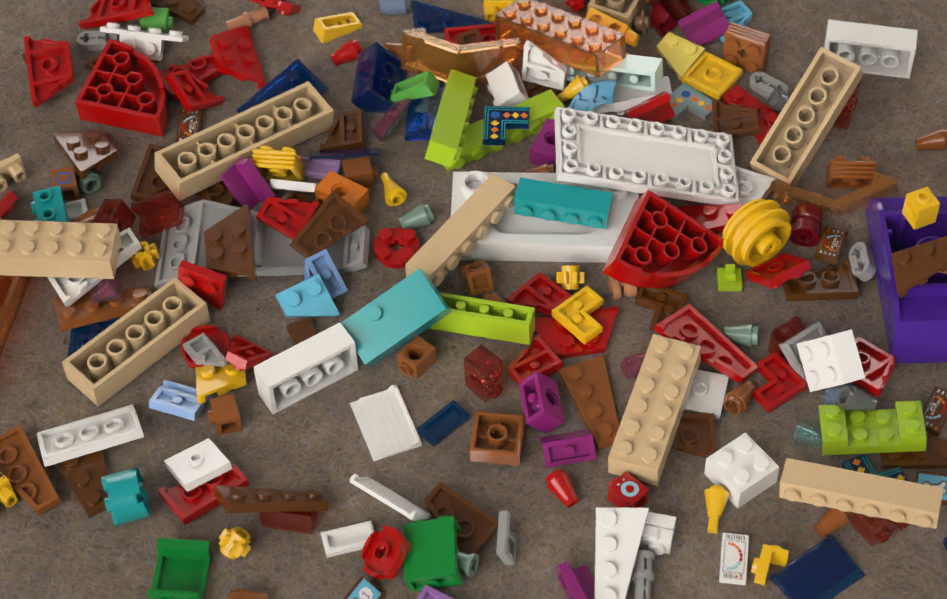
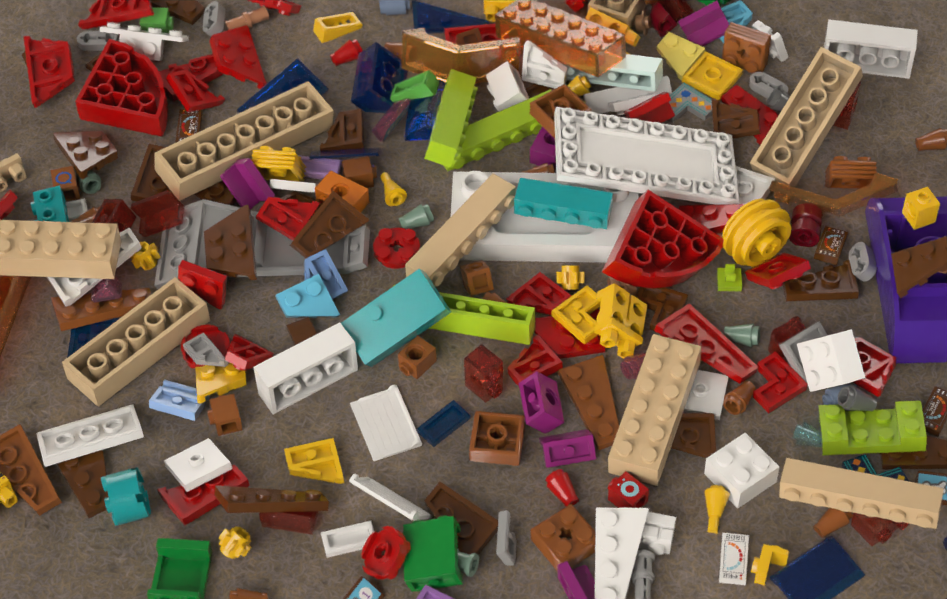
(214, 18): none -> light grey beam
(315, 461): none -> yellow wing
(499, 119): tile -> none
(543, 107): none -> dark orange brick
(565, 523): none -> dark orange brick
(595, 95): dark azure tile -> none
(618, 320): none -> yellow hips
(777, 47): none -> white wing

